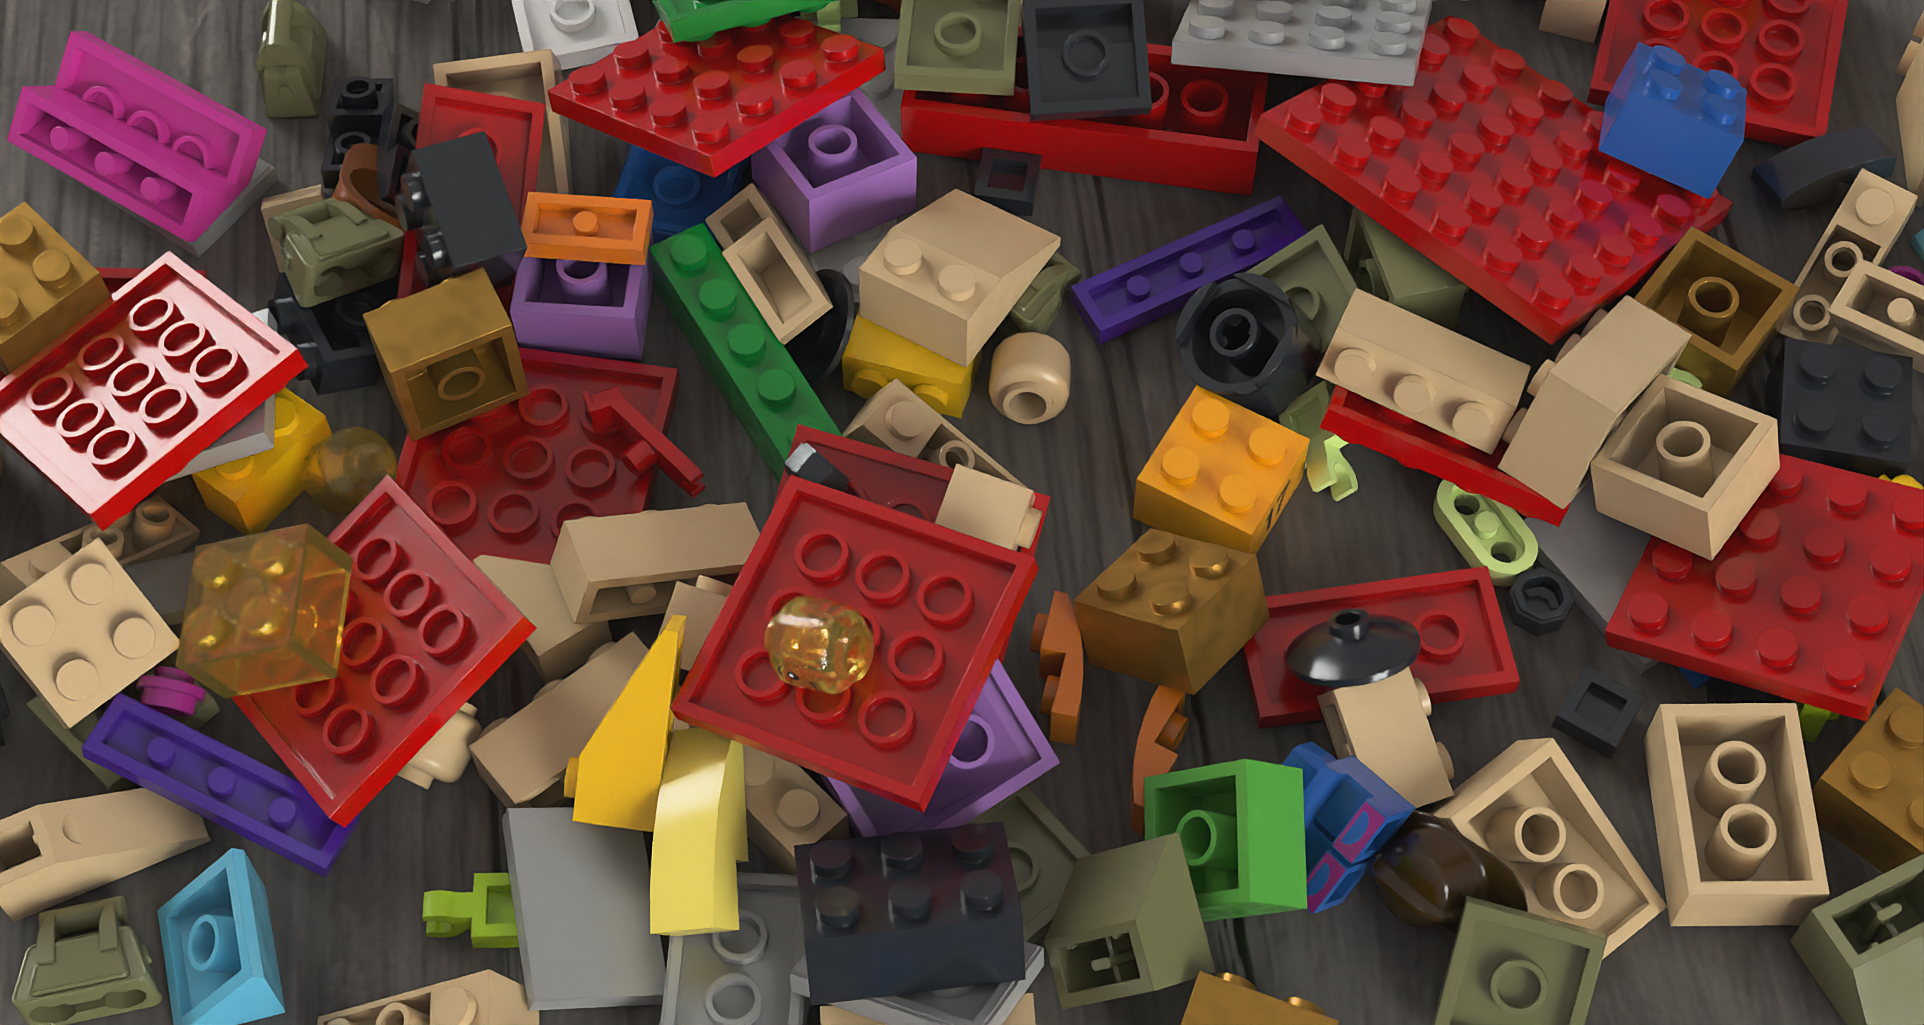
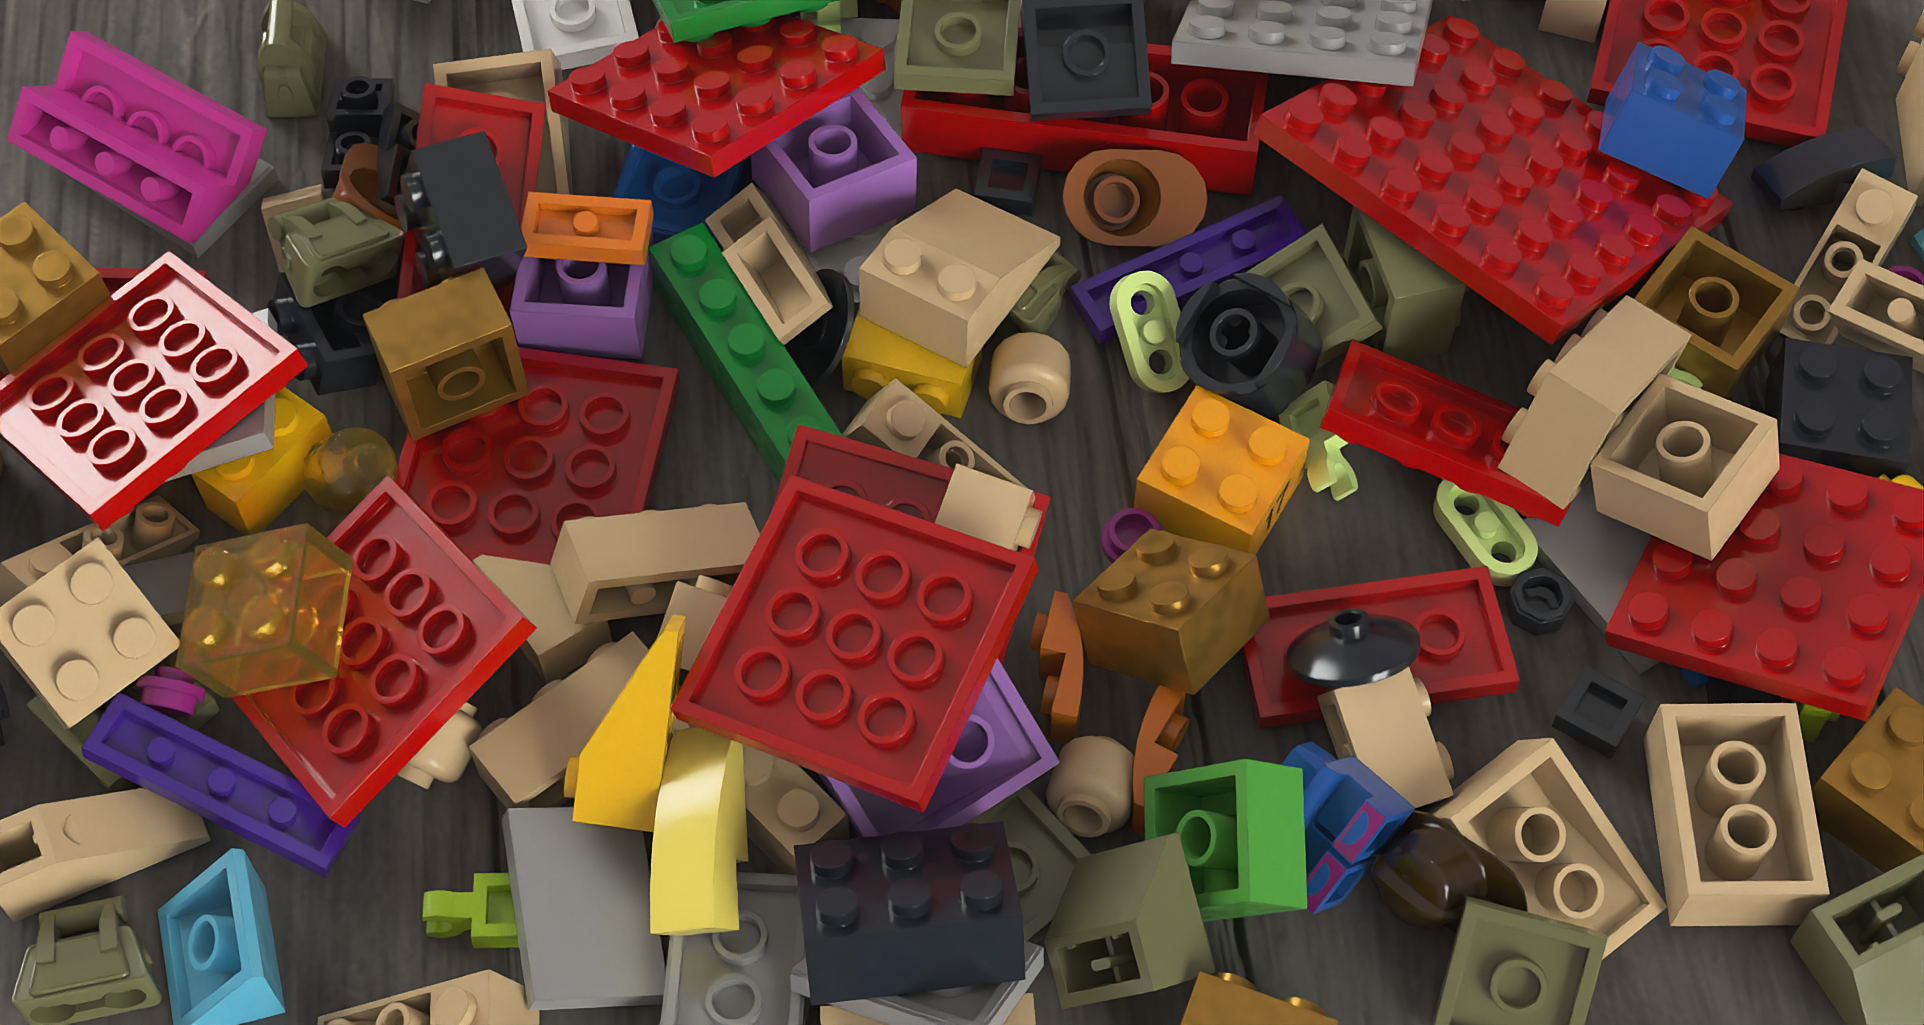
(649, 445): red piece -> none
(812, 466): black tile -> none
(819, 644): clear yellow head -> none
(1092, 786): none -> tan head
(1124, 530): none -> magenta plate
(1134, 197): none -> dark orange piece
(1148, 332): none -> yellowish green plate
(1424, 371): tan brick -> none

